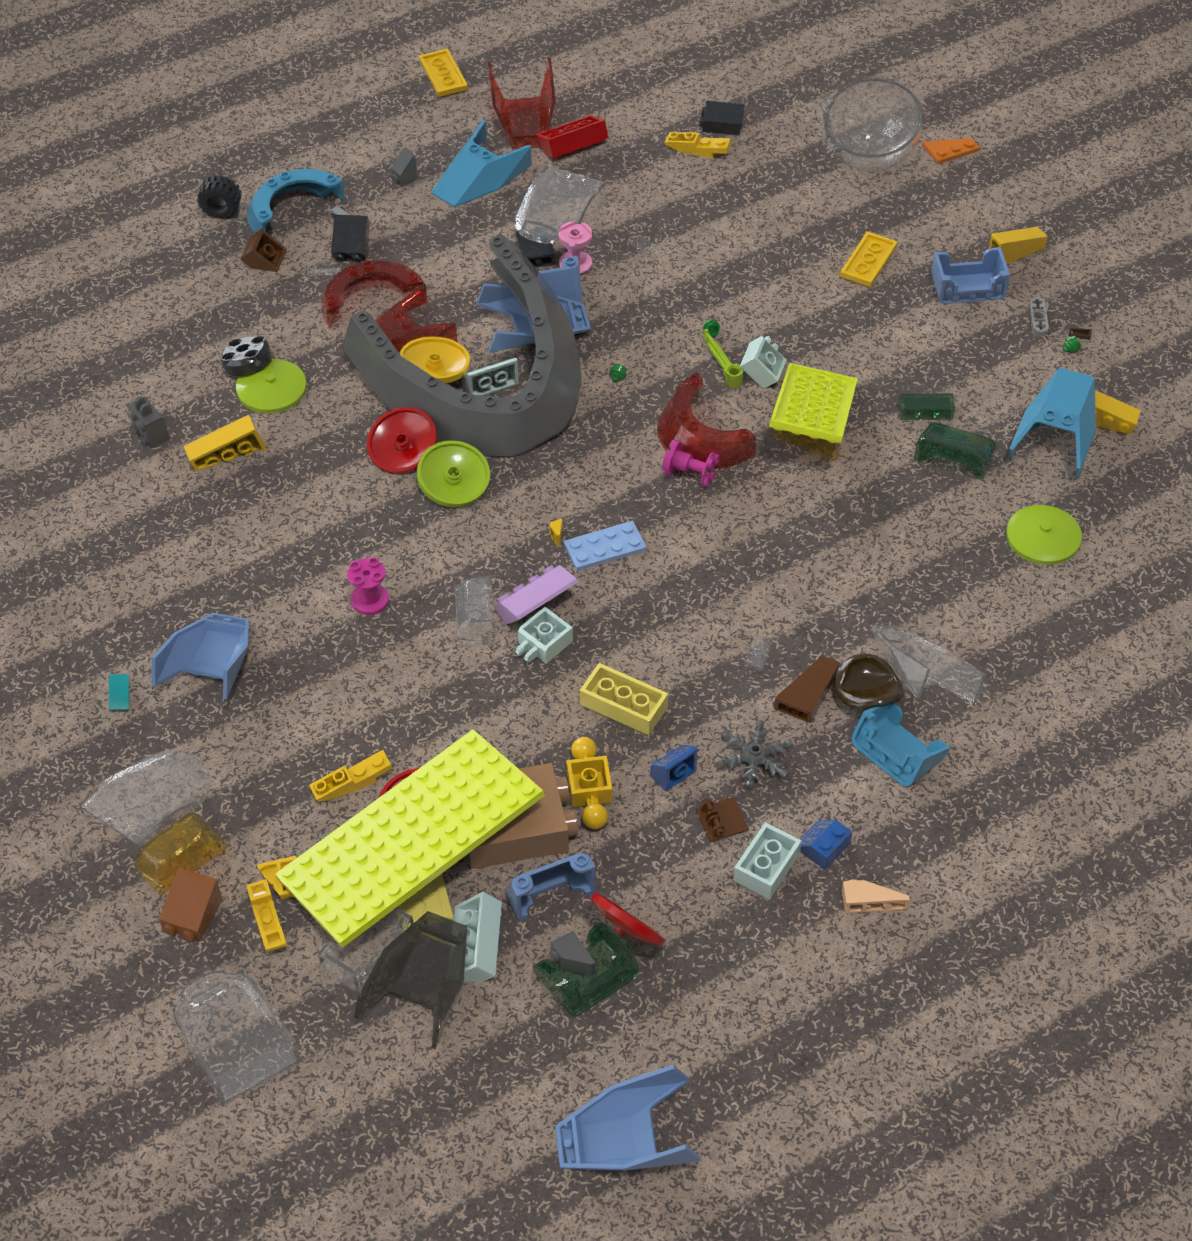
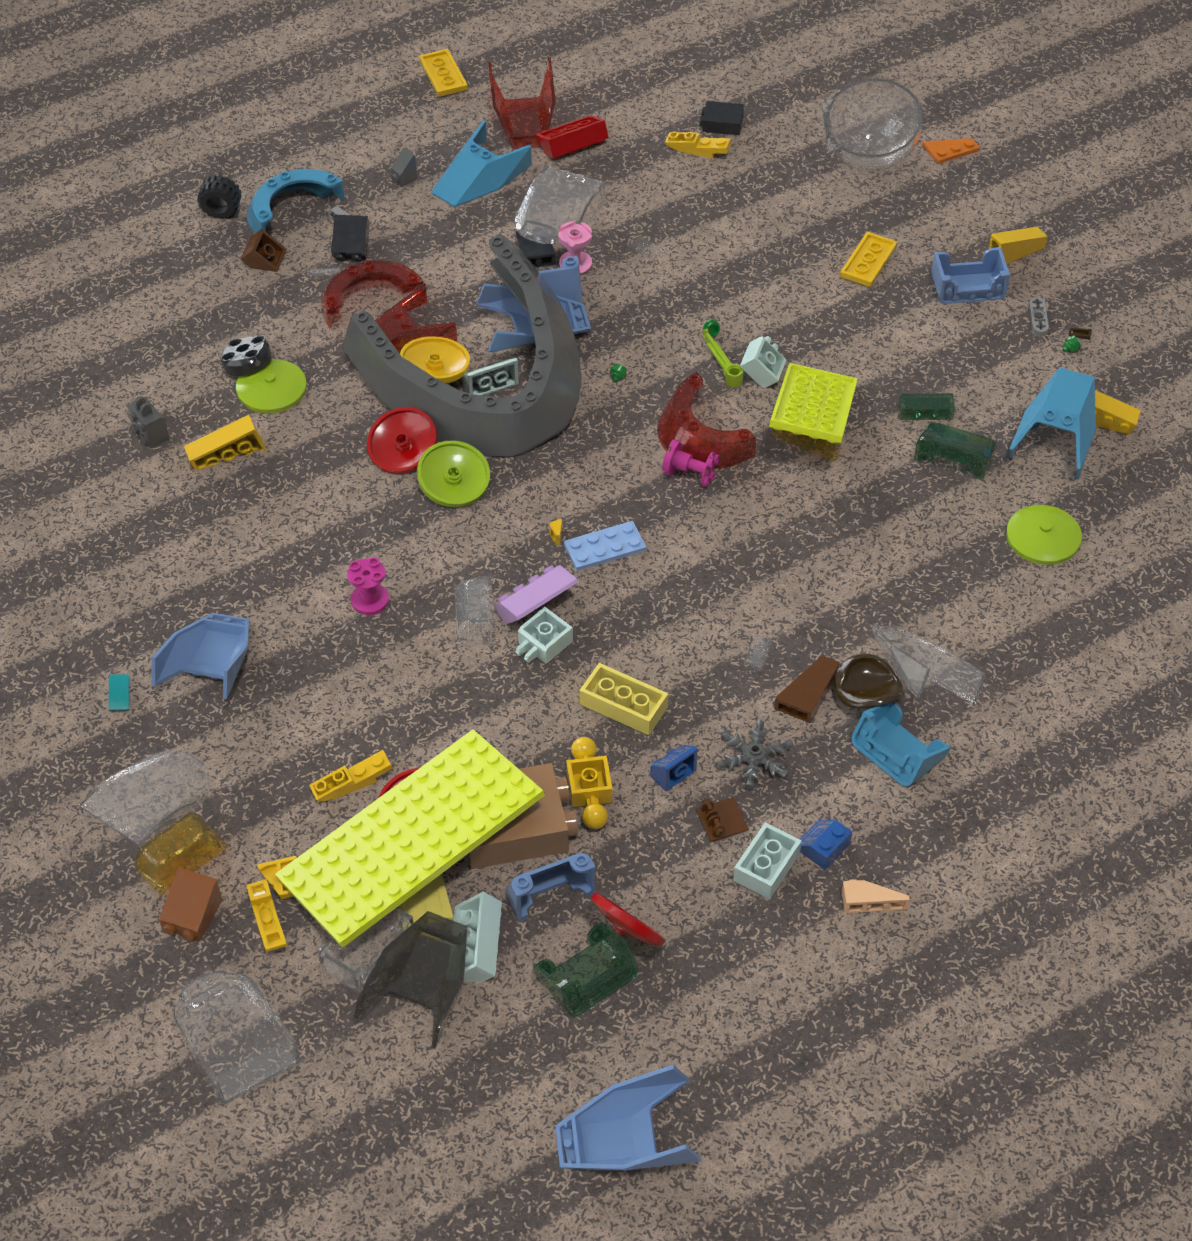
(572, 955): dark grey slope -> none

